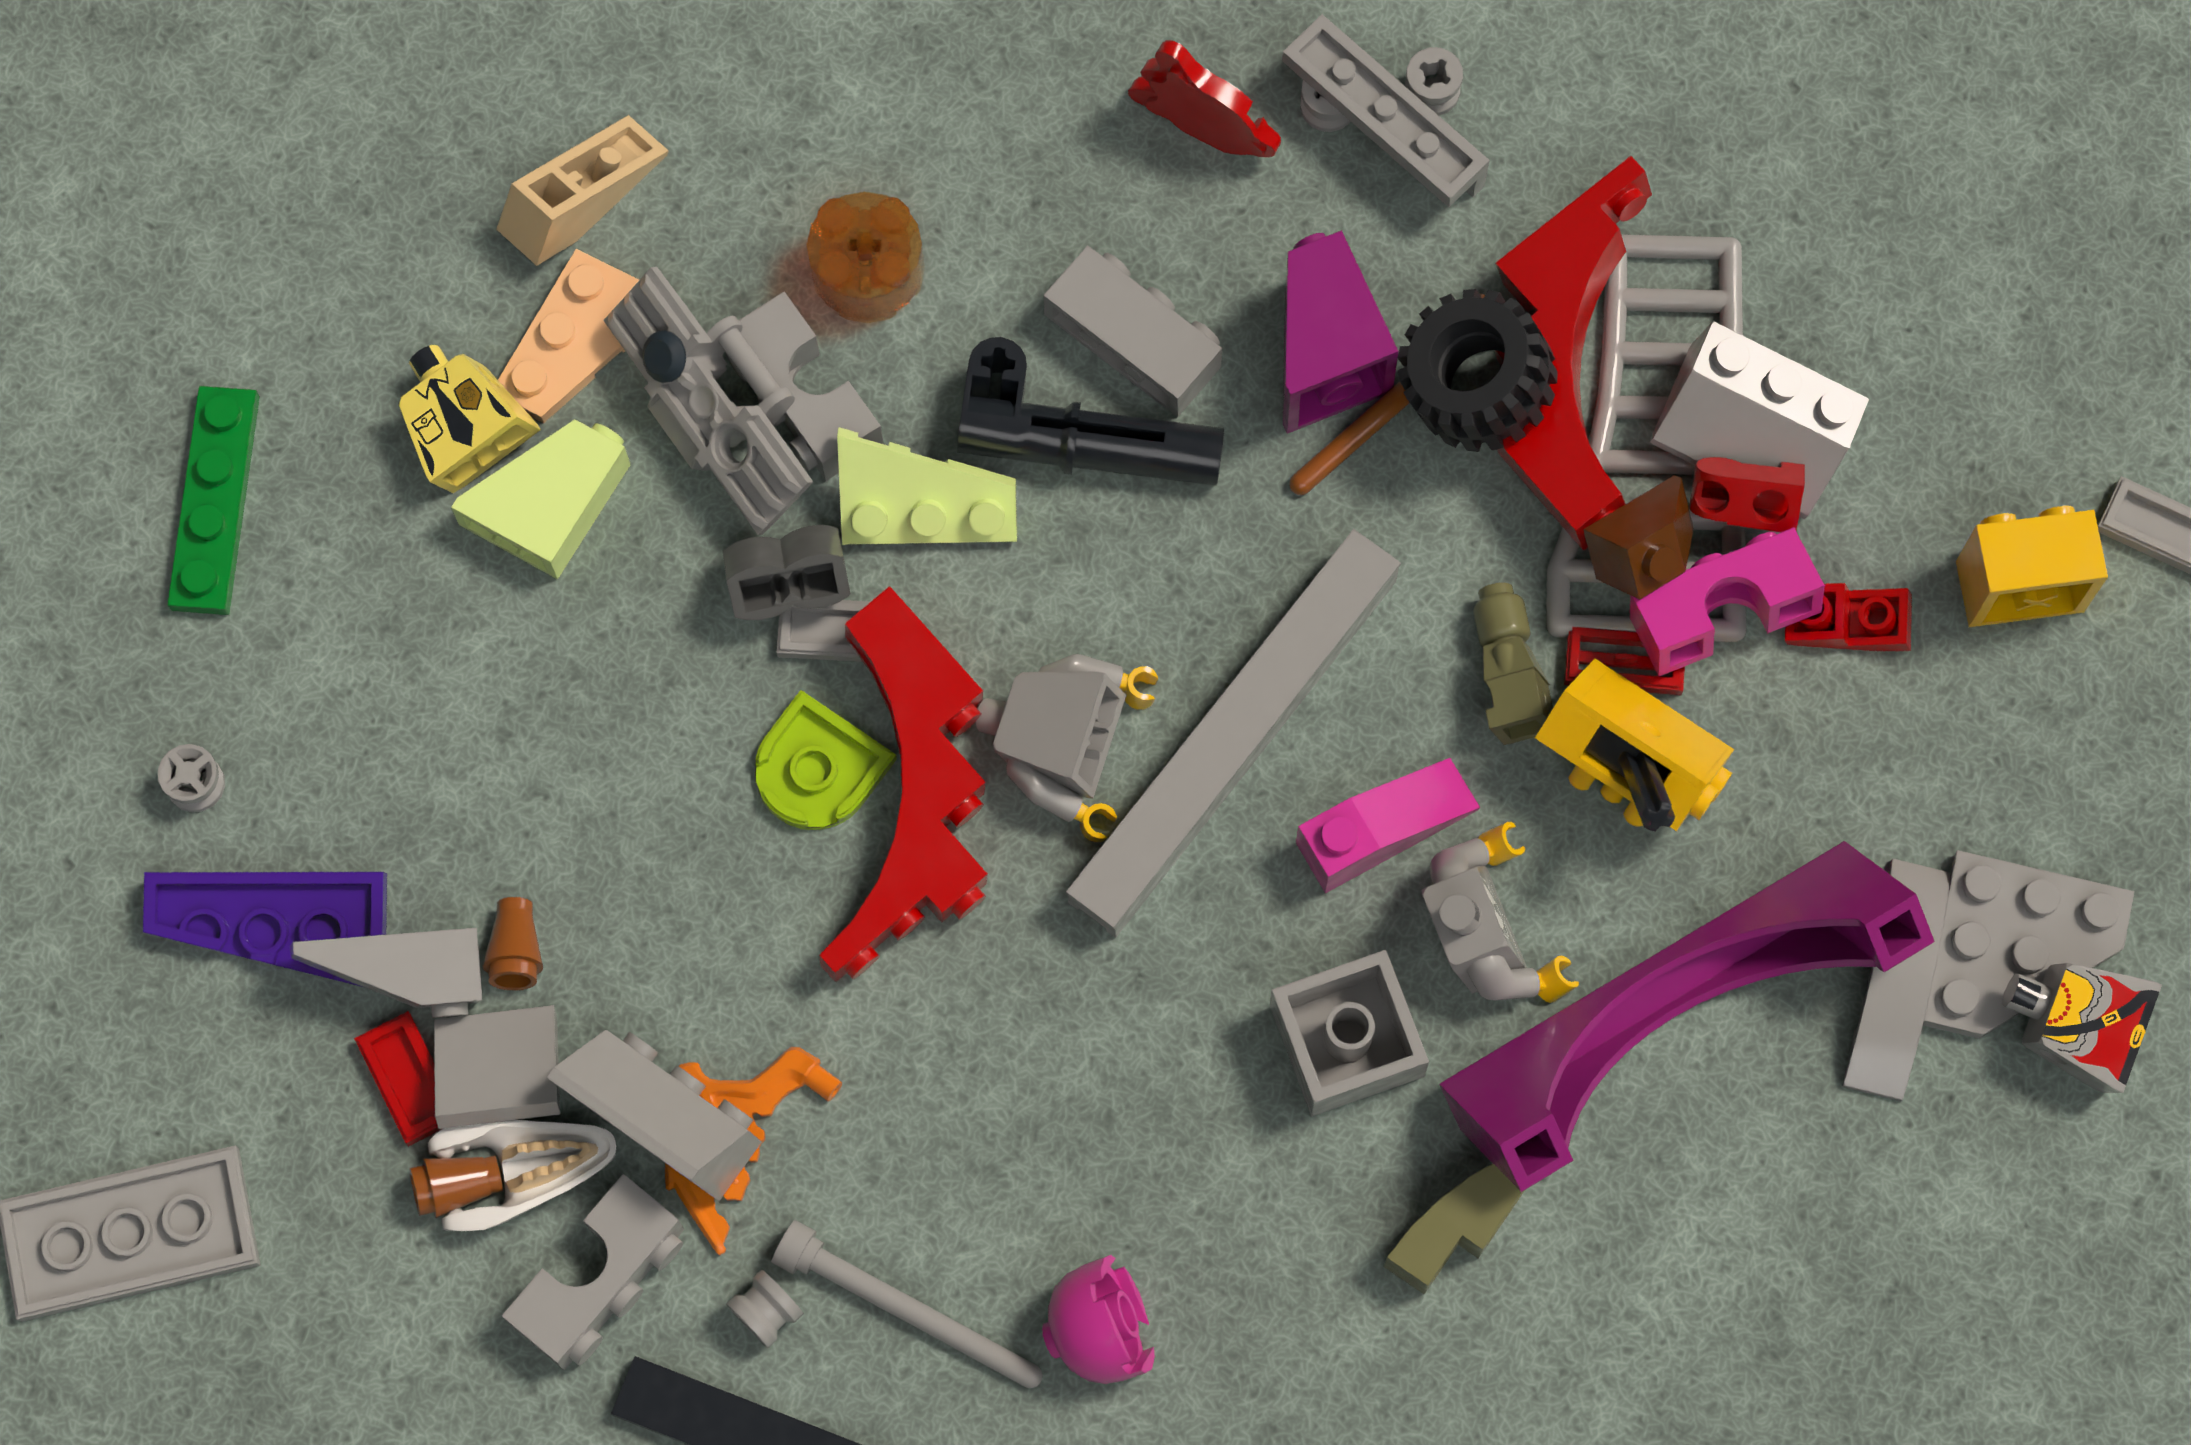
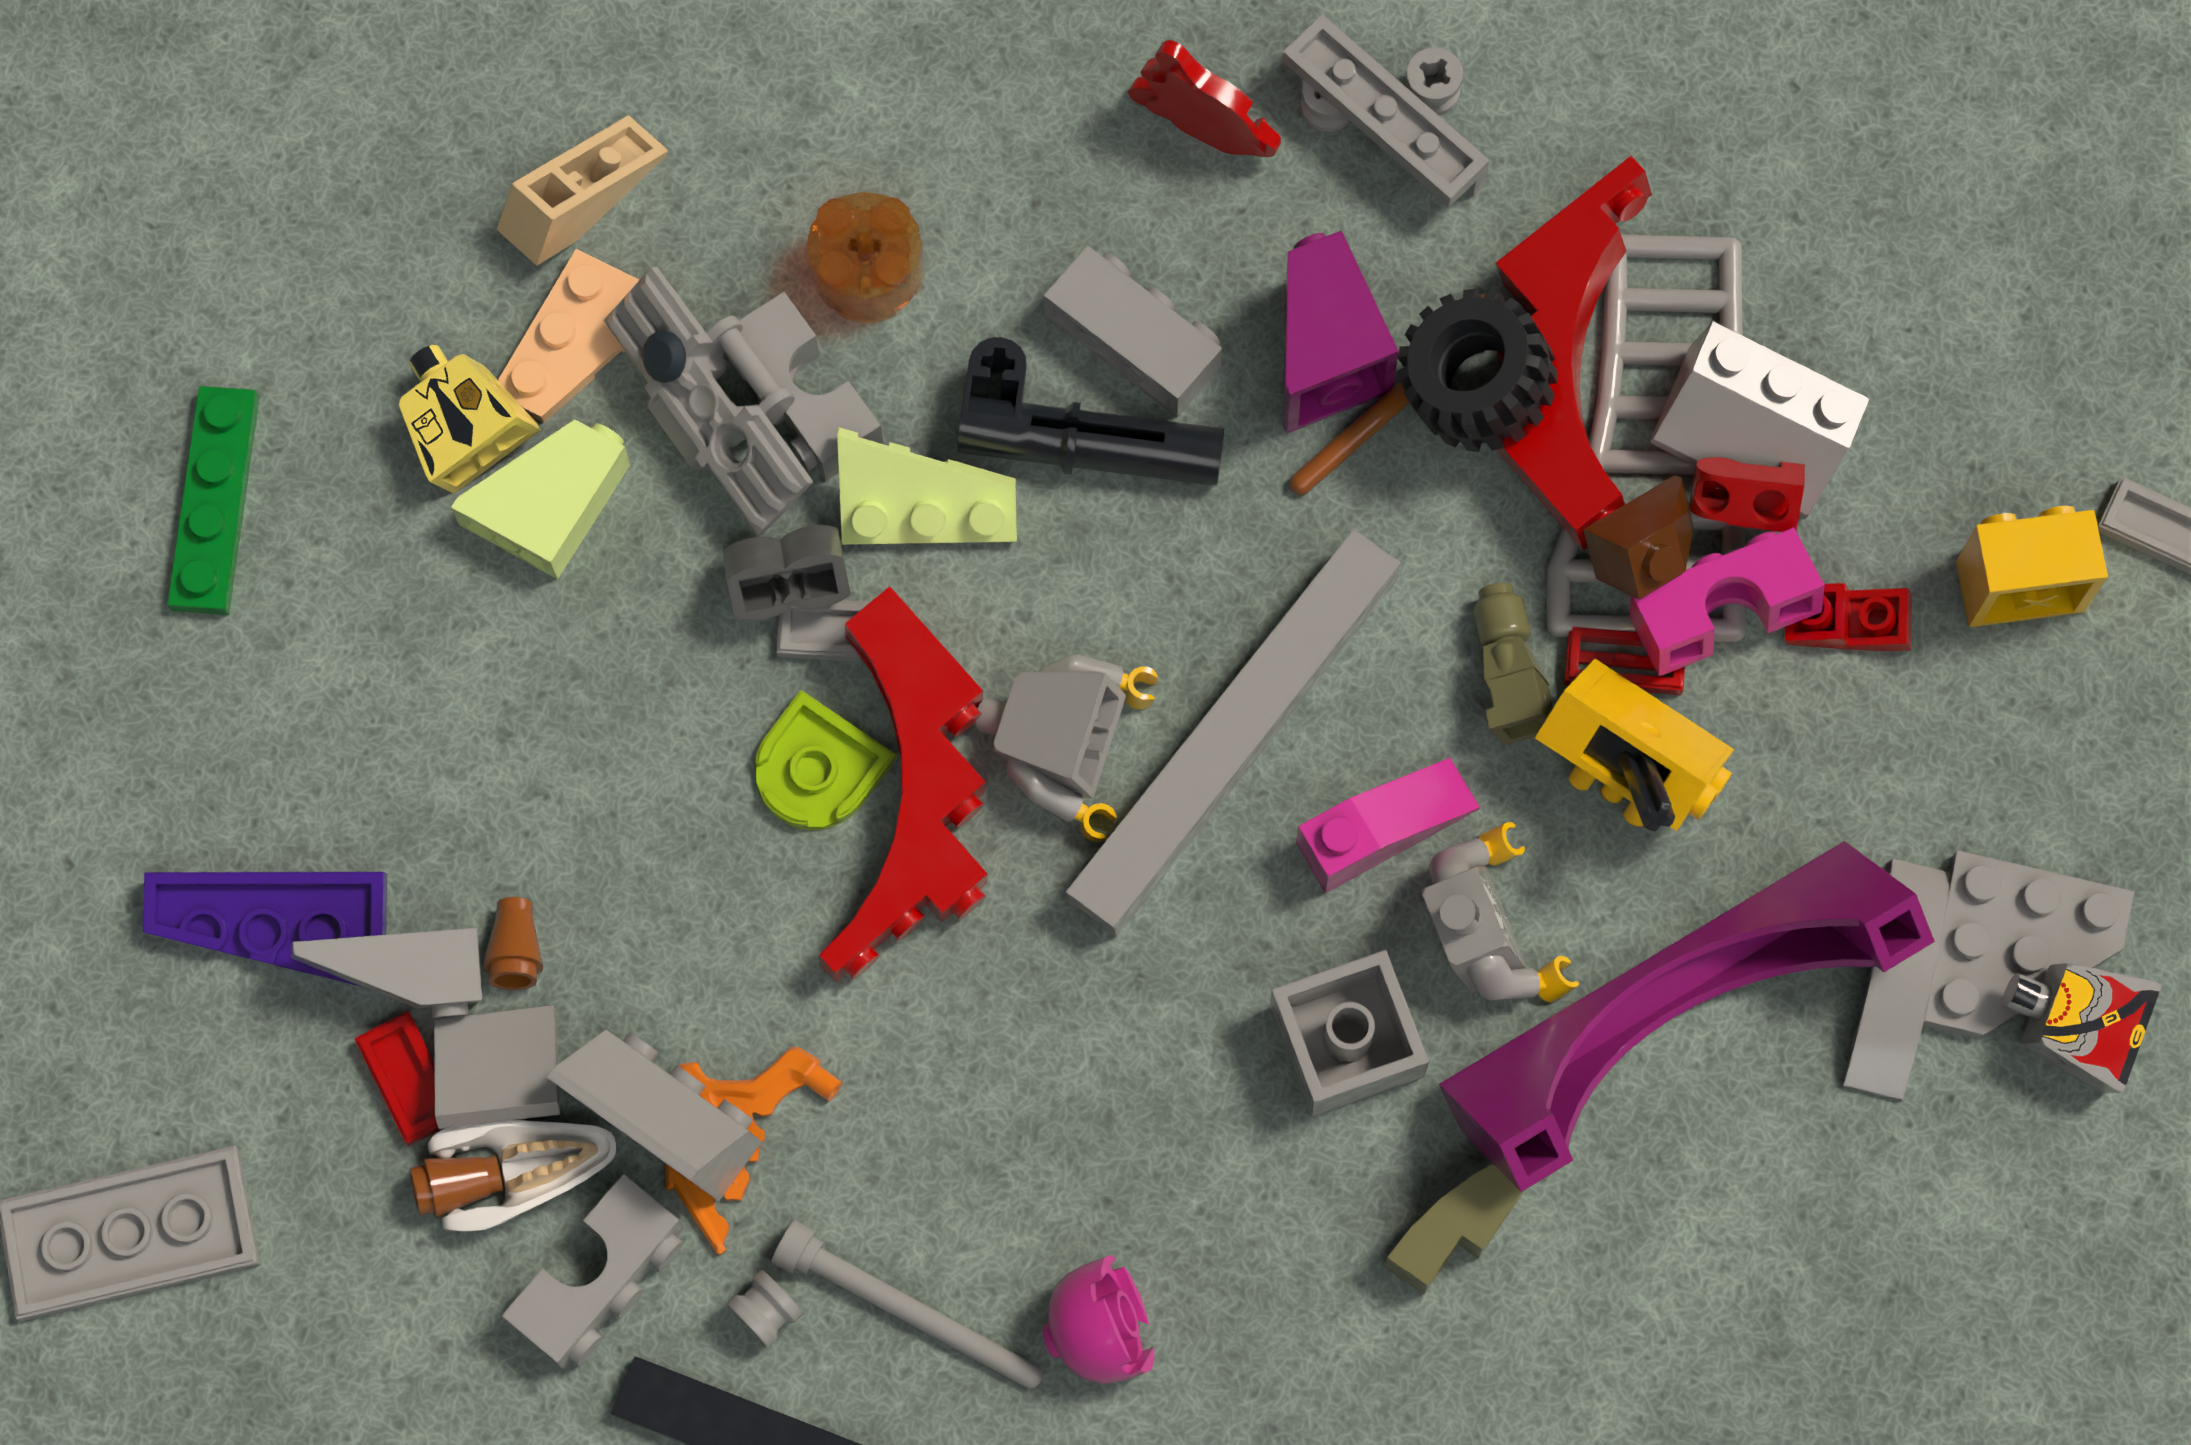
(182, 768): light grey wheel -> none

